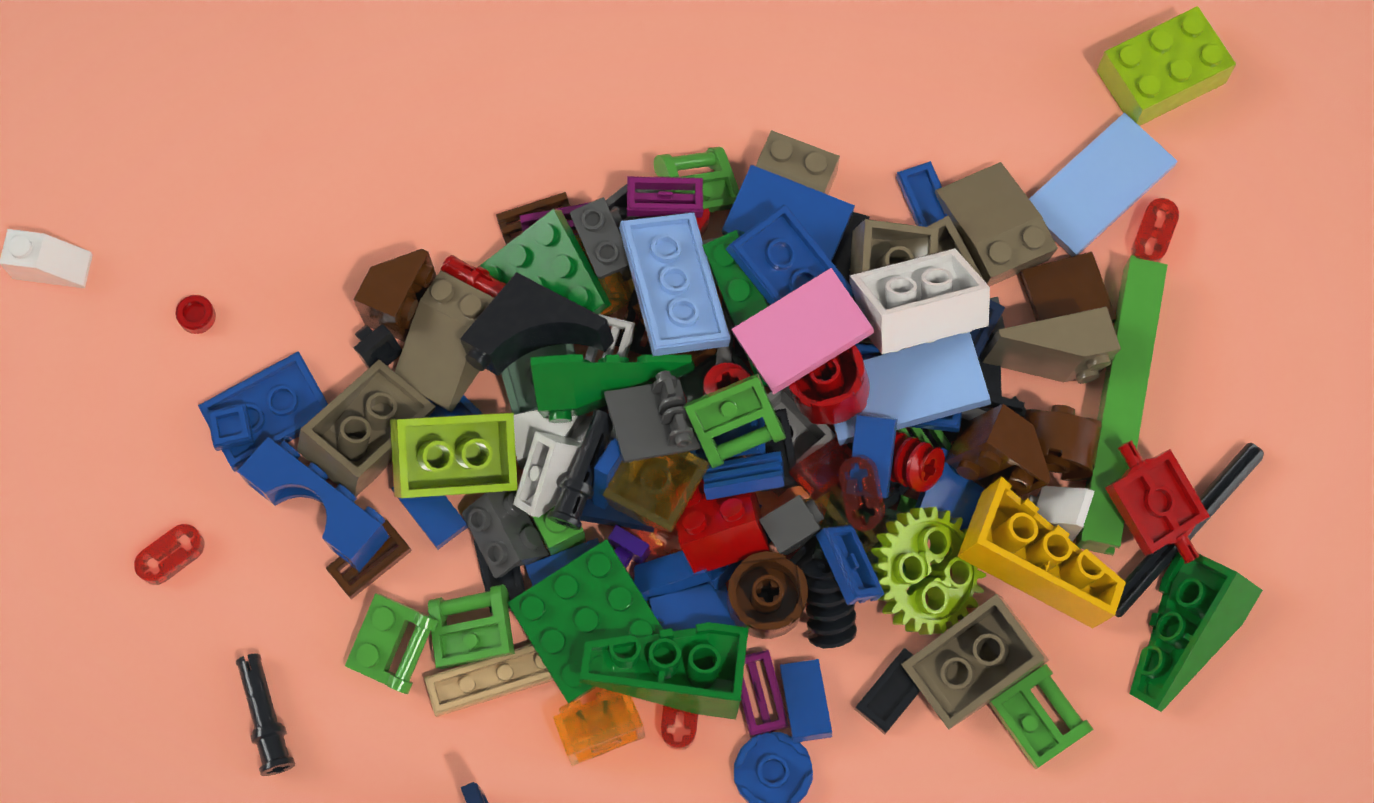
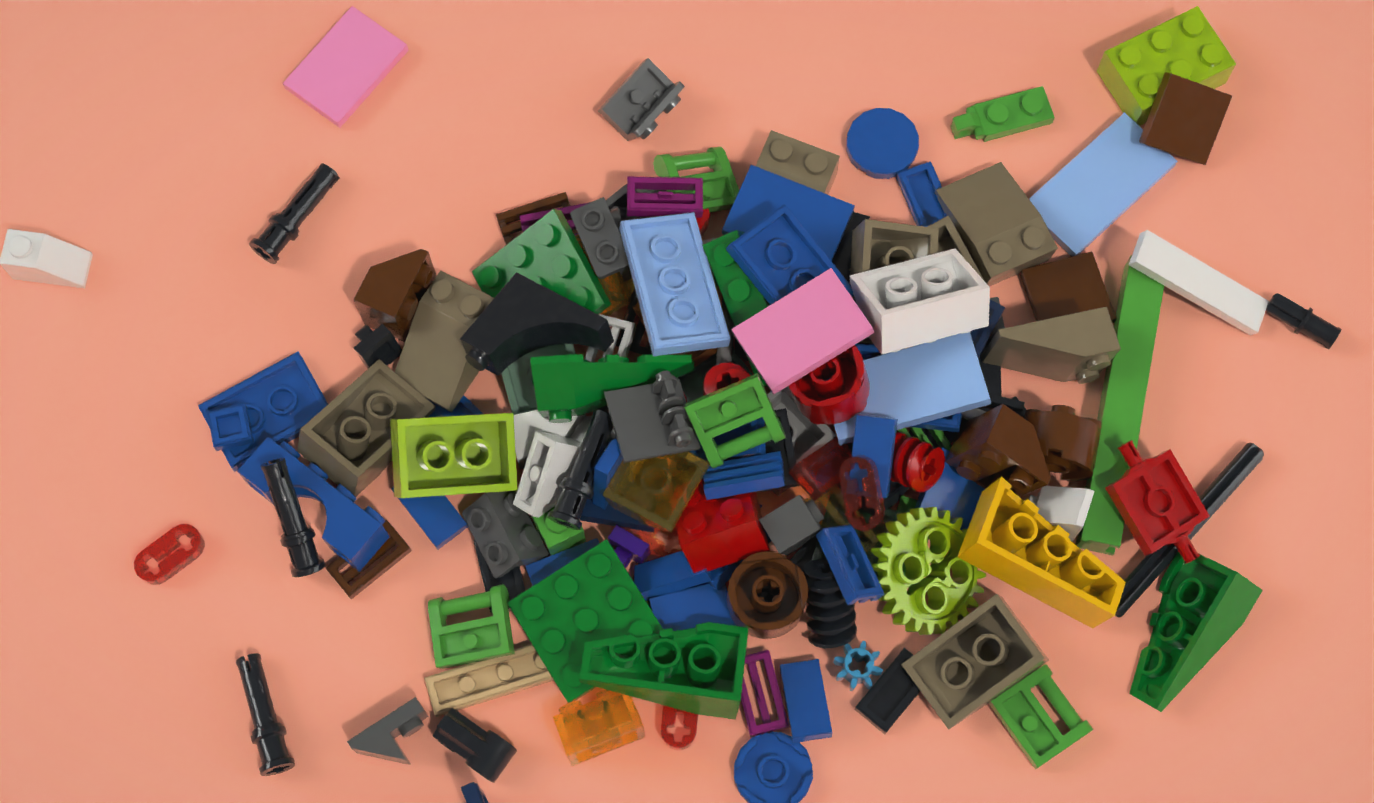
(195, 314): red tile -> none
(285, 225): none -> black pin
(297, 535): none -> black pin
(345, 66): none -> bright pink tile
(380, 640): bright green plate -> none
(380, 737): none -> dark grey slope
(475, 277): red pin -> none
(482, 750): none -> black piece
(641, 101): none -> dark grey bracket
(855, 677): none -> dark azure gear
(882, 143): none -> blue tile
(1004, 116): none -> bright green hinge
(1162, 235): clear red beam -> none
(1185, 118): none -> reddish brown tile
(1198, 282): none -> white tile
(1303, 320): none -> black axle

